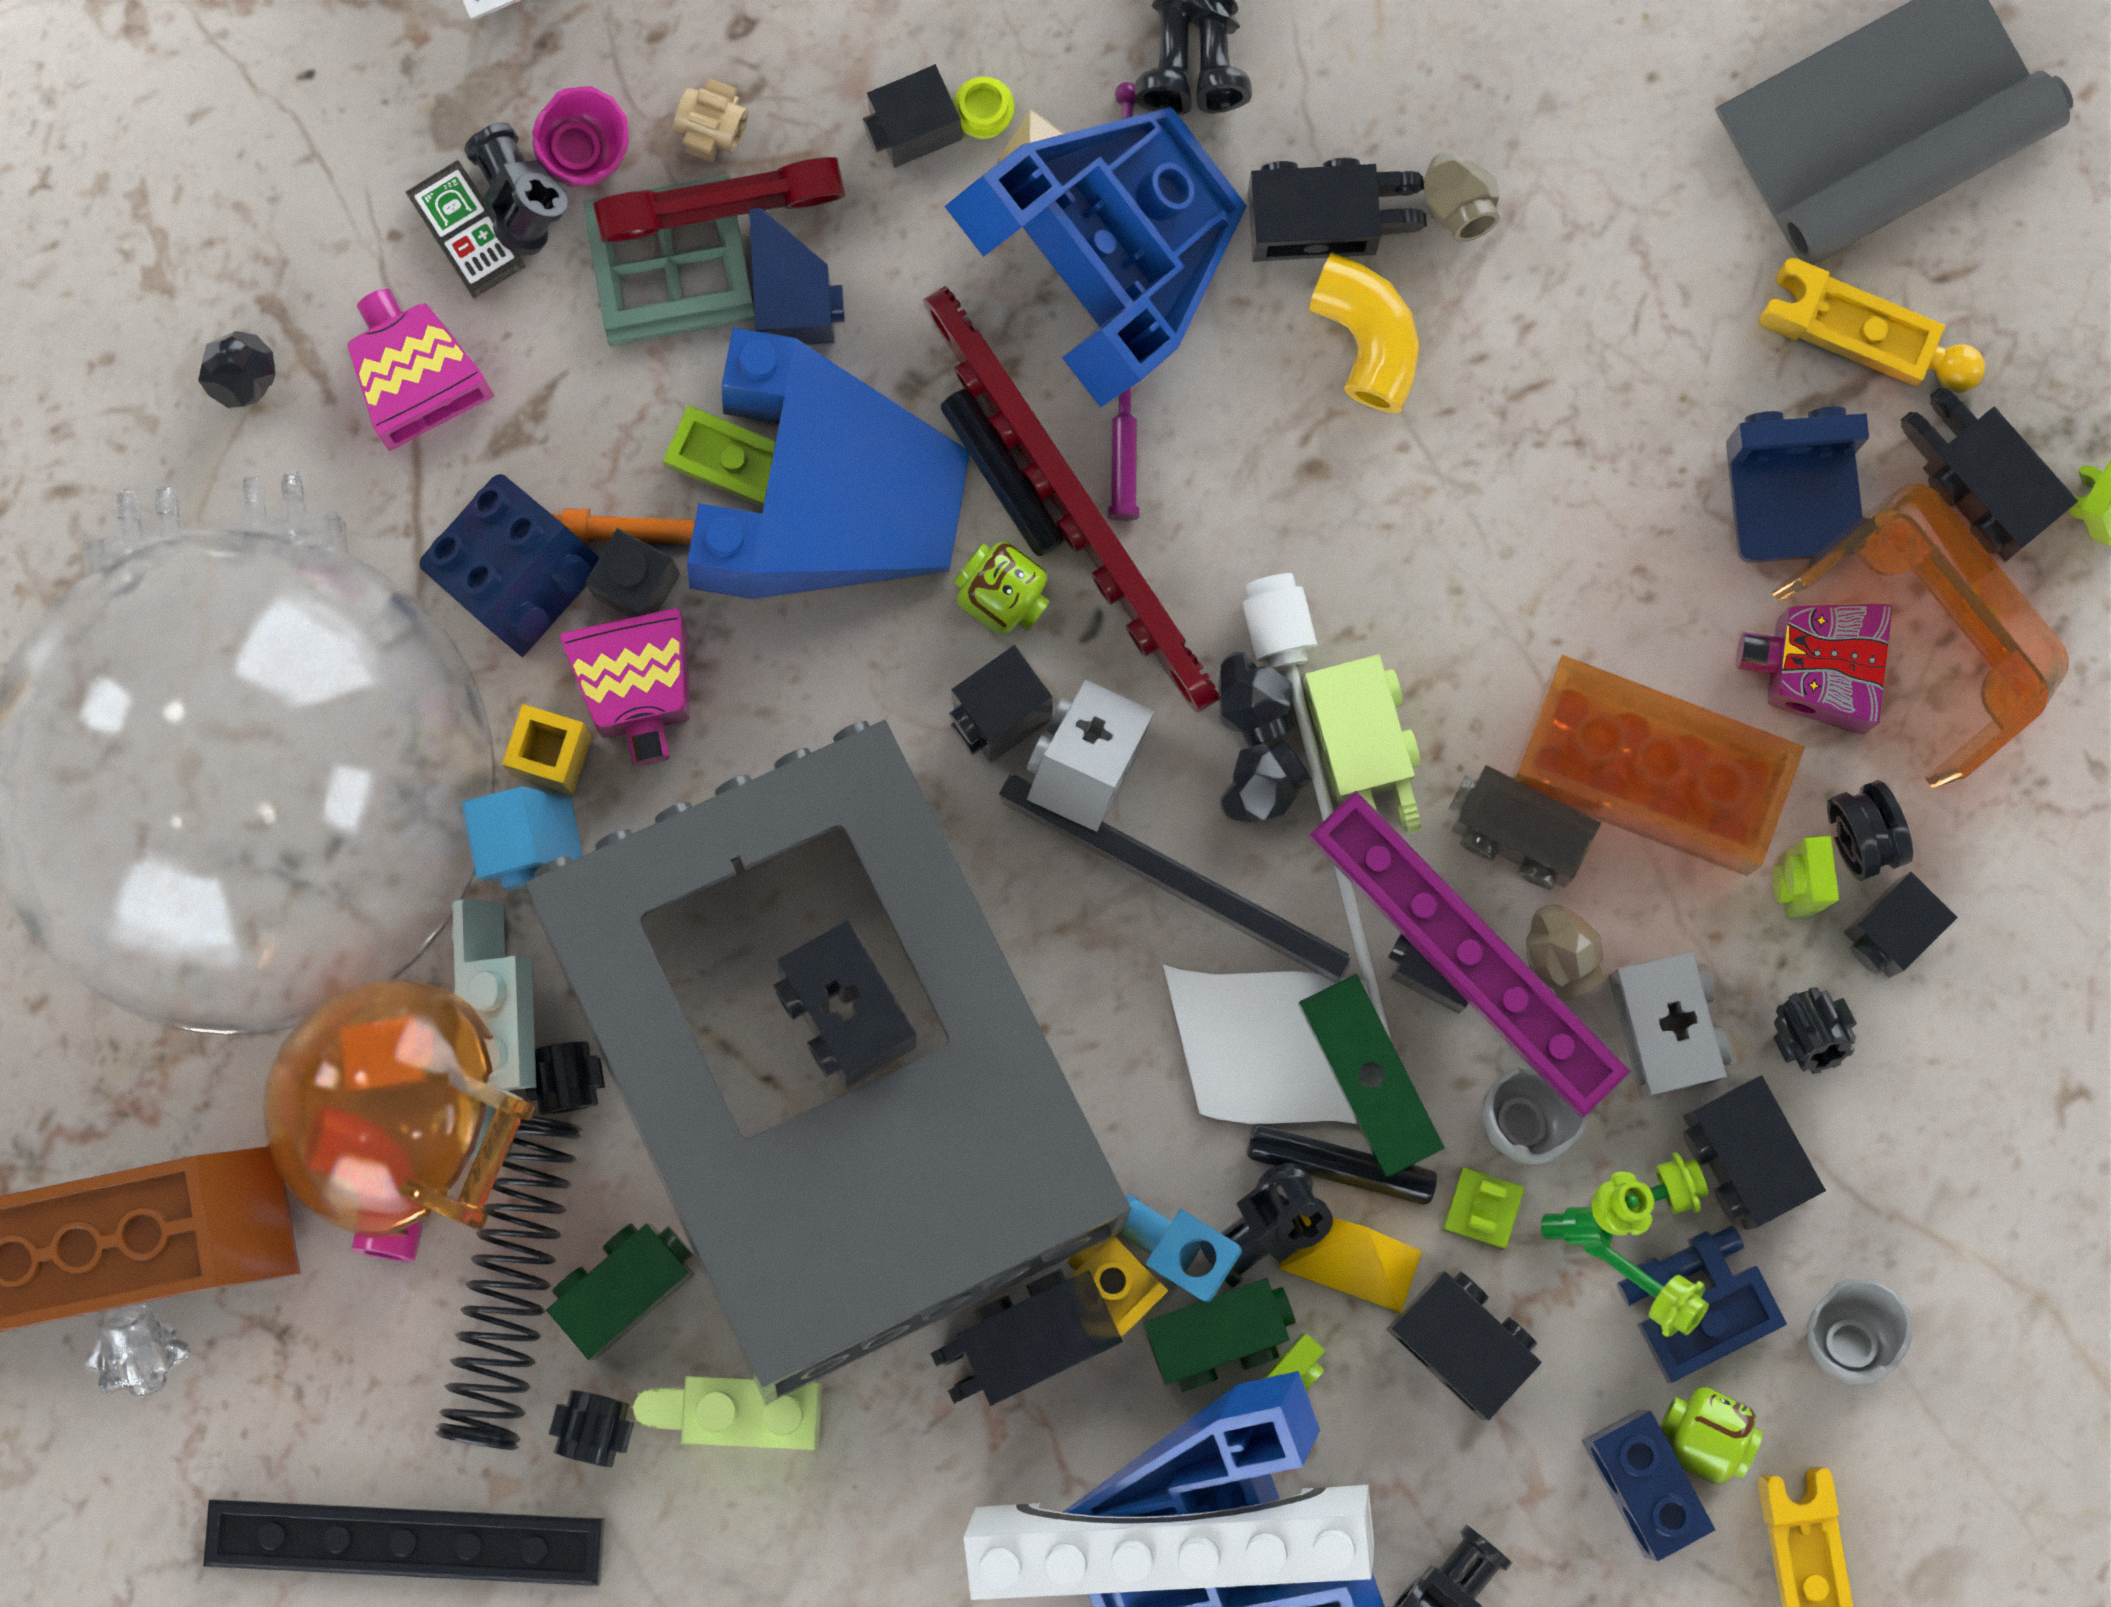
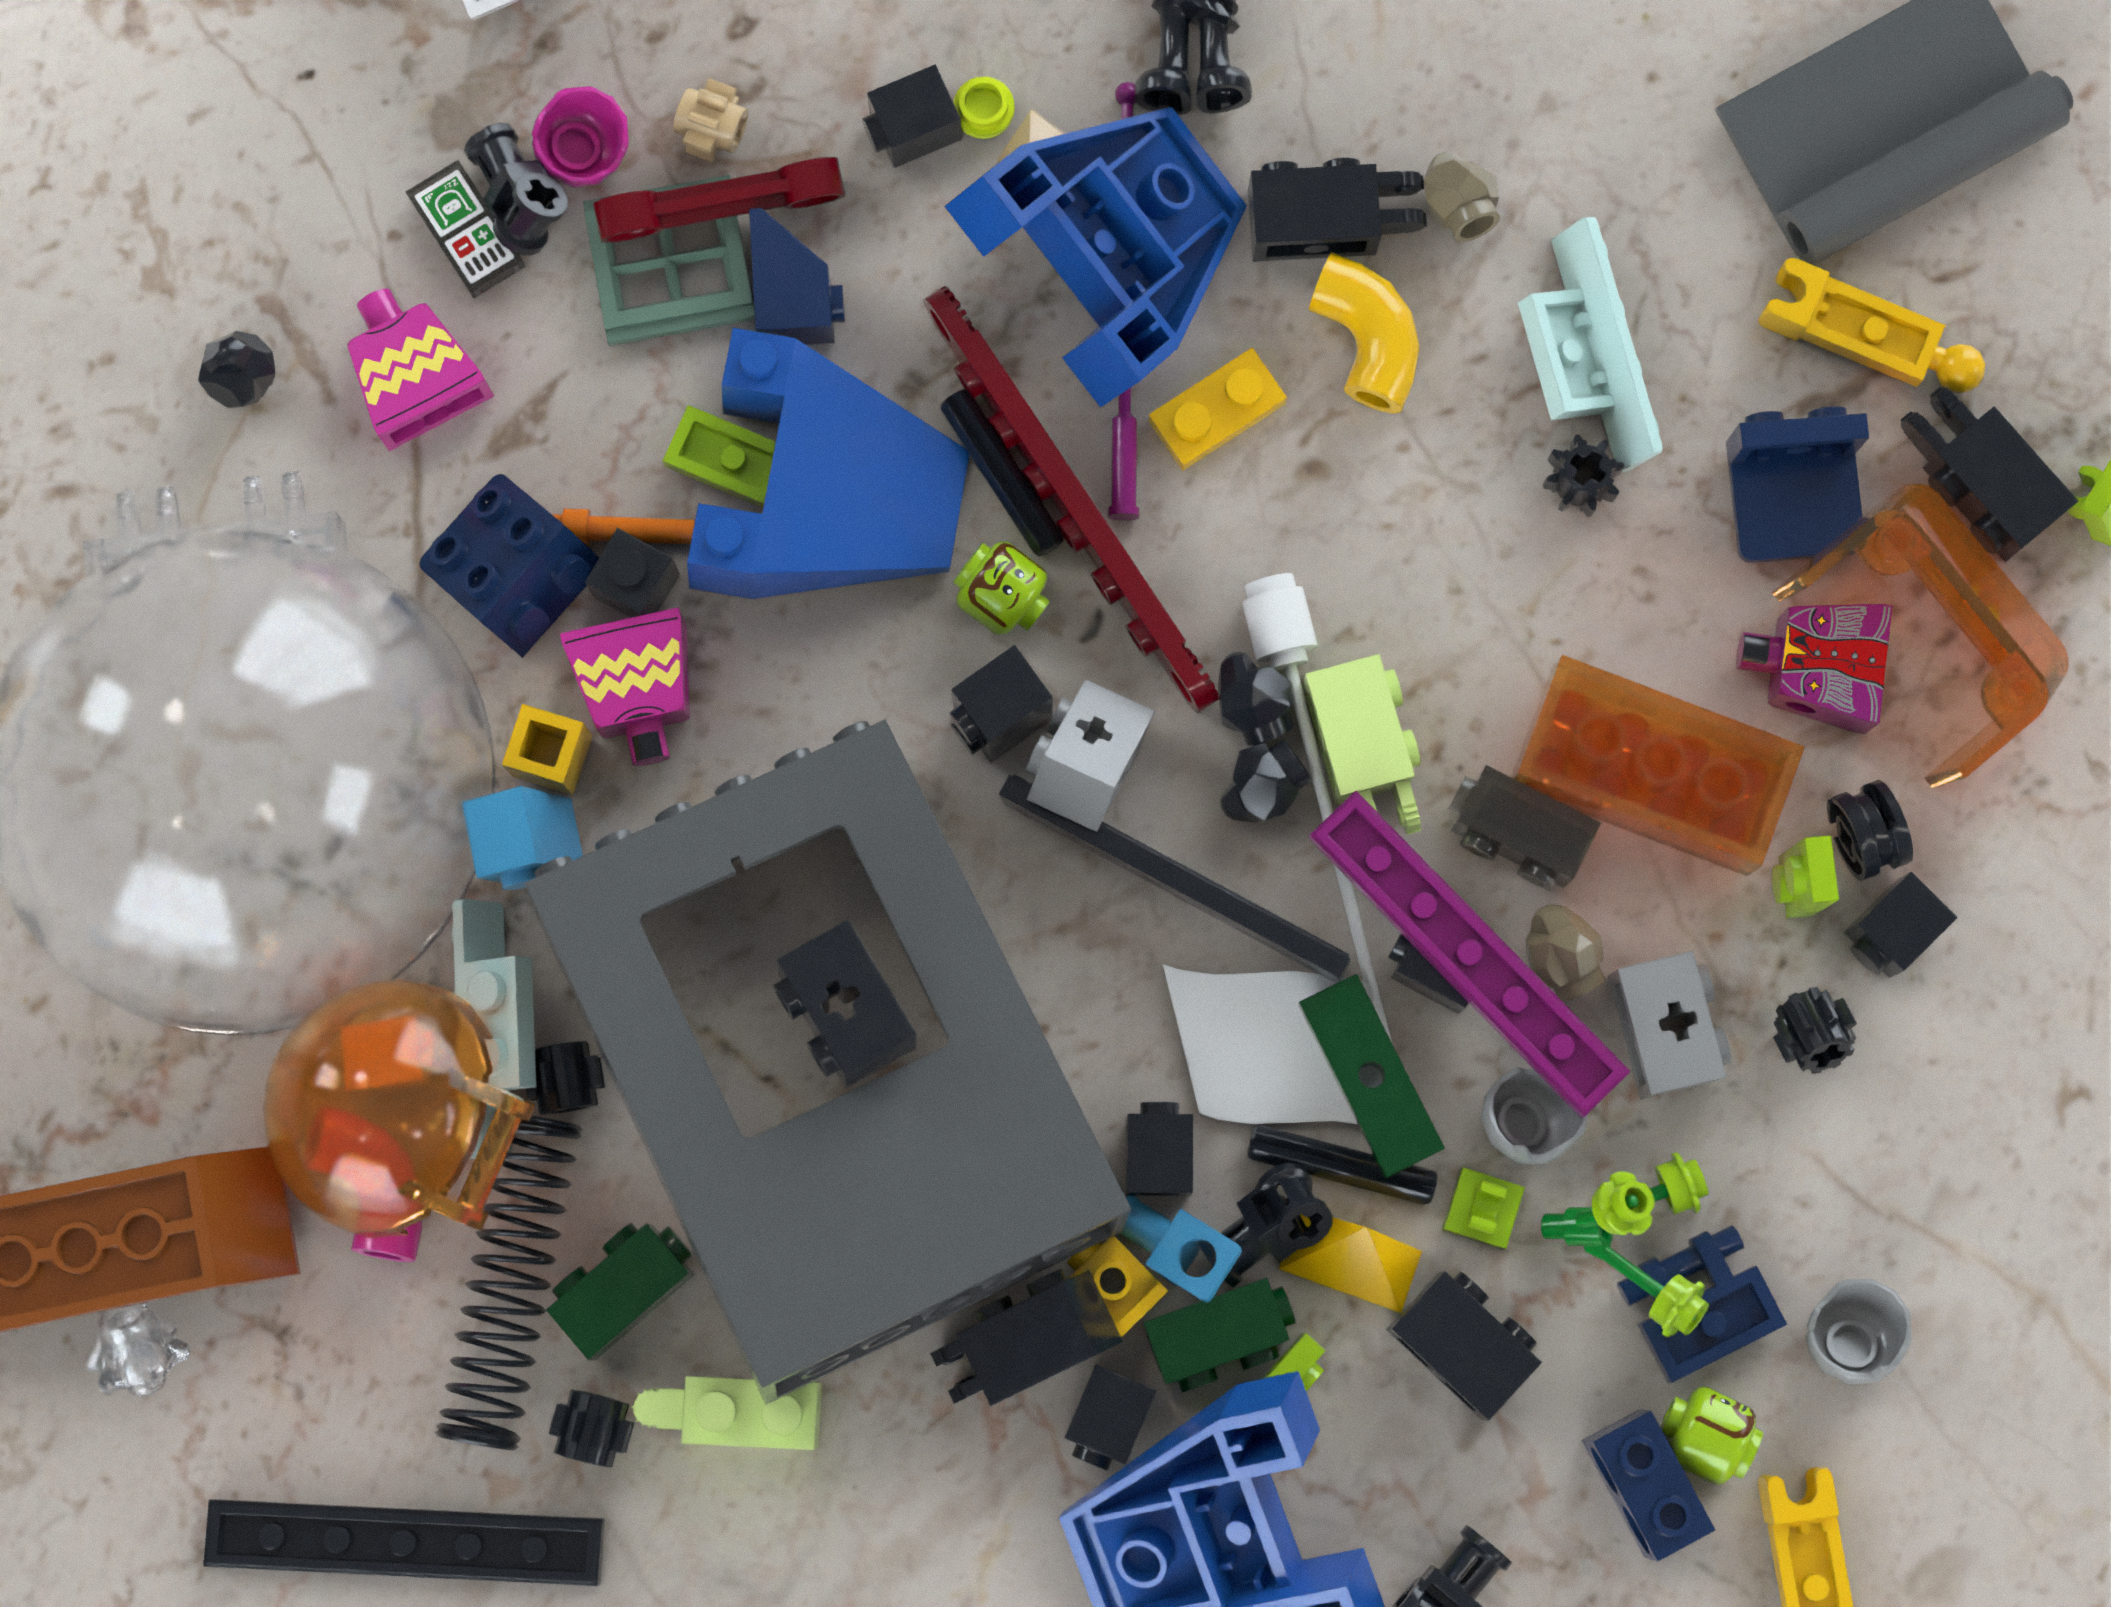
(1108, 1418): none -> black brick
(1159, 1151): none -> black brick
(1217, 409): none -> yellow plate
(1283, 1541): white arch -> none
(1566, 466): none -> black gear
(1587, 349): none -> light aqua bracket
(1751, 1154): black brick -> none

